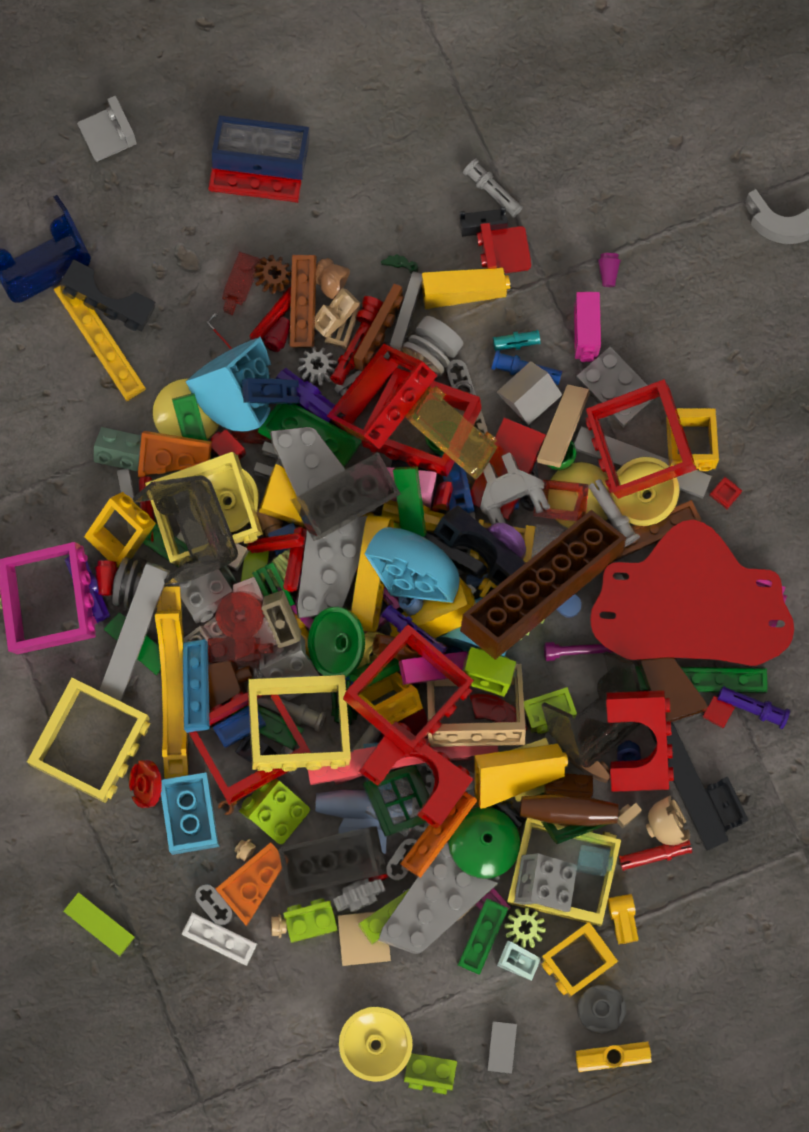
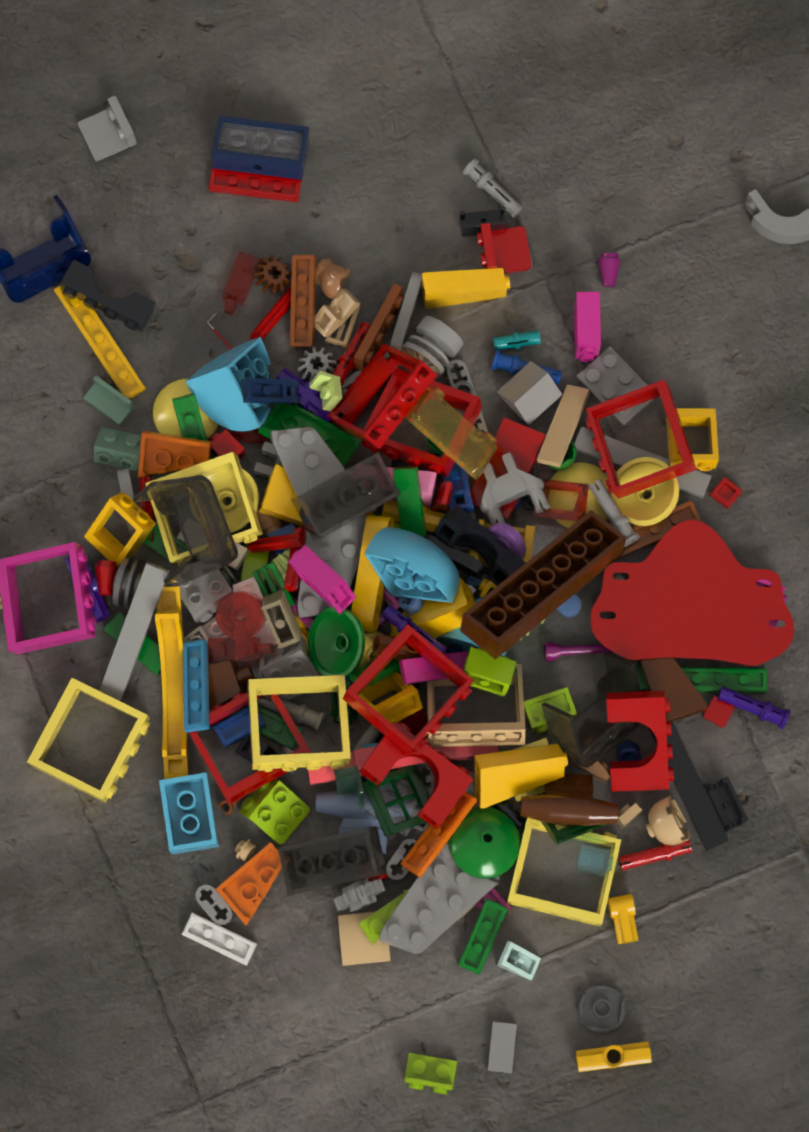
(99, 924): lime tile -> none
(109, 401): none -> sand green panel
(145, 783): red tile -> none
(277, 335): dark red cone -> none
(278, 926): tan plate -> none
(310, 920): lime bracket -> none
(322, 579): none -> dark pink window
(329, 388): none -> yellowish green bracket
(349, 781): none -> clear green panel
(369, 309): red wheel -> none
(372, 1025): light yellow dish -> none
(400, 261): dark green piece -> none
(493, 709): red tile -> none
(532, 931): yellowish green gear -> none
(545, 882): light grey bracket -> none
(598, 945): yellow window -> none

